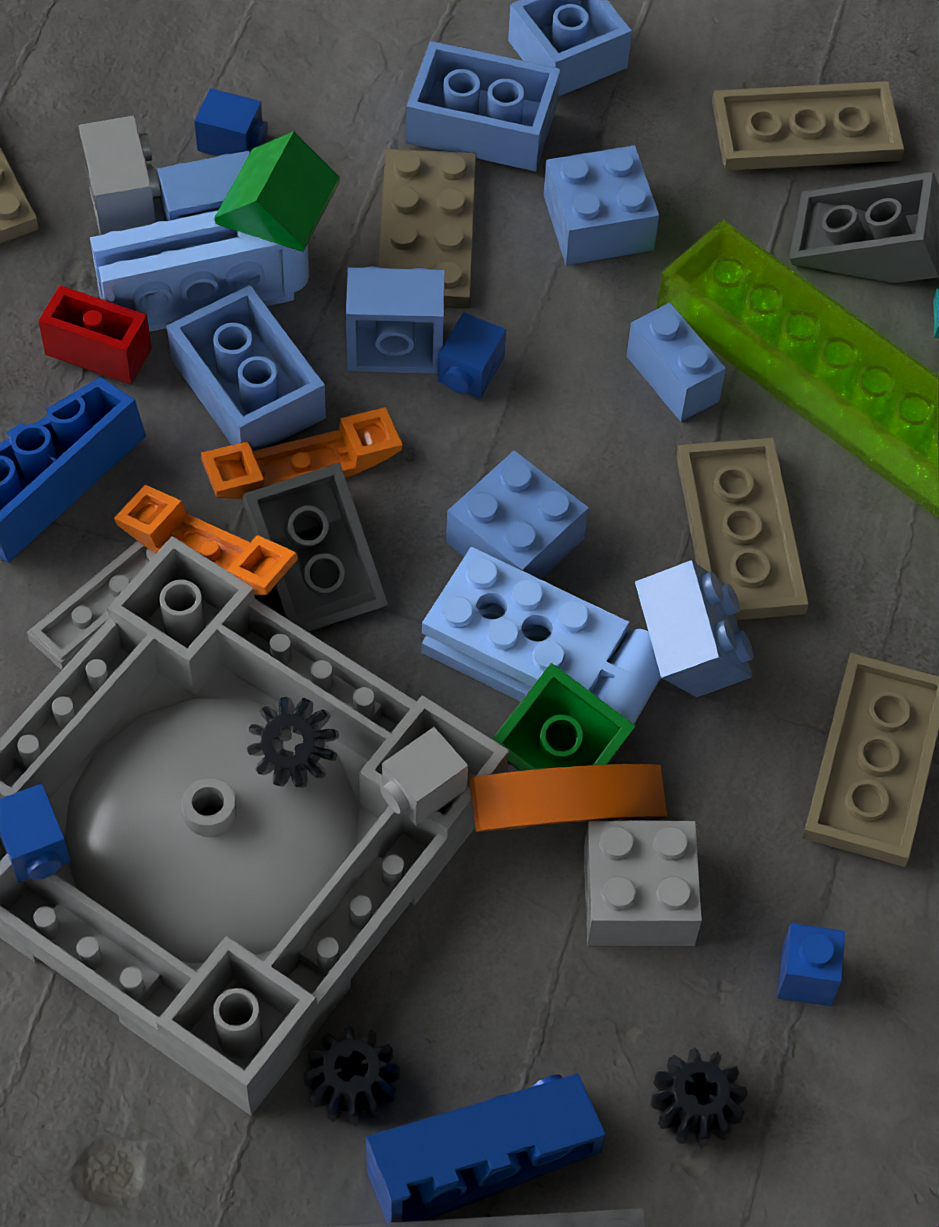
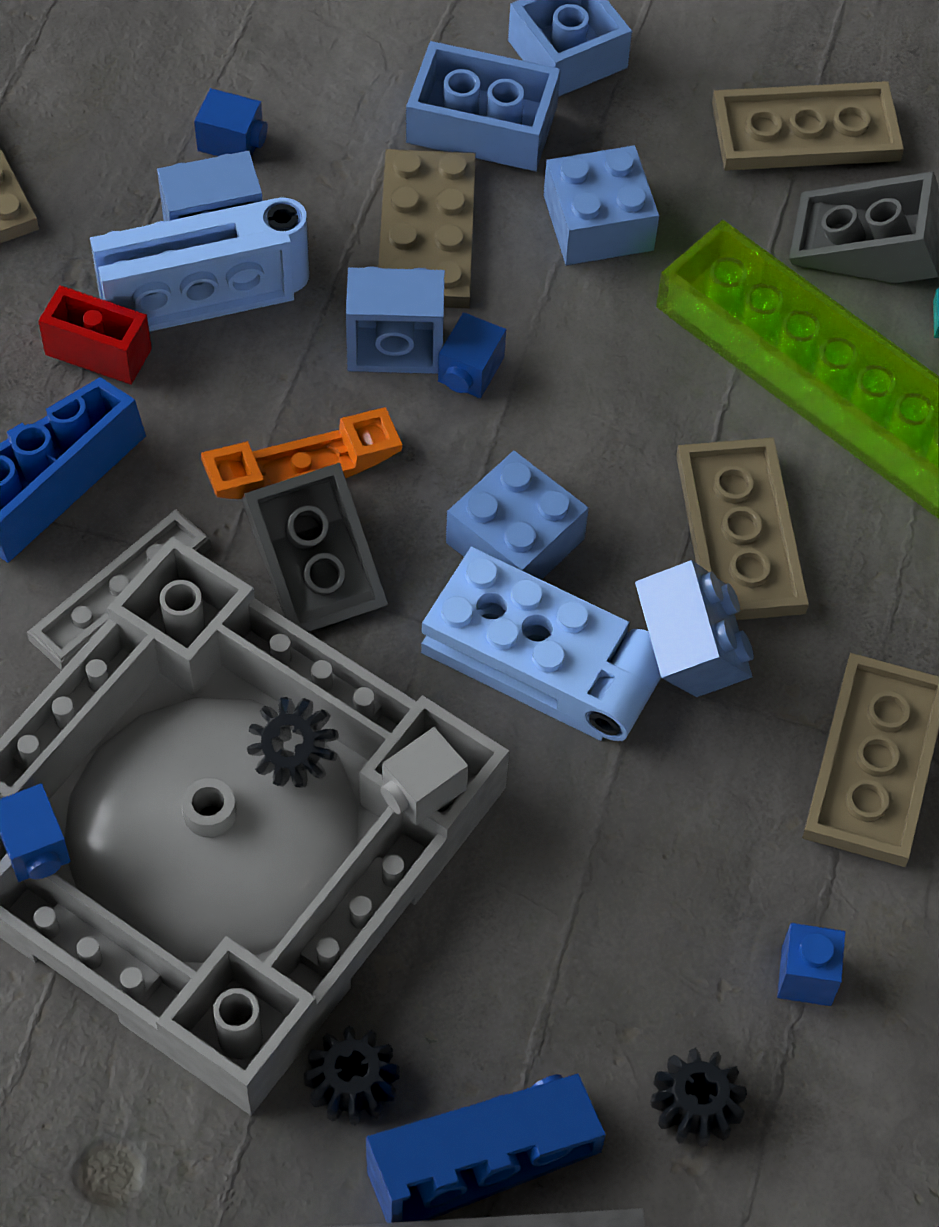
(118, 176): light grey brick -> none
(156, 517): orange slope -> none
(246, 370): medium blue brick -> none
(280, 193): green slope -> none
(561, 726): green slope -> none
(567, 796): orange slope -> none
(642, 883): light grey brick -> none
(675, 362): medium blue brick -> none

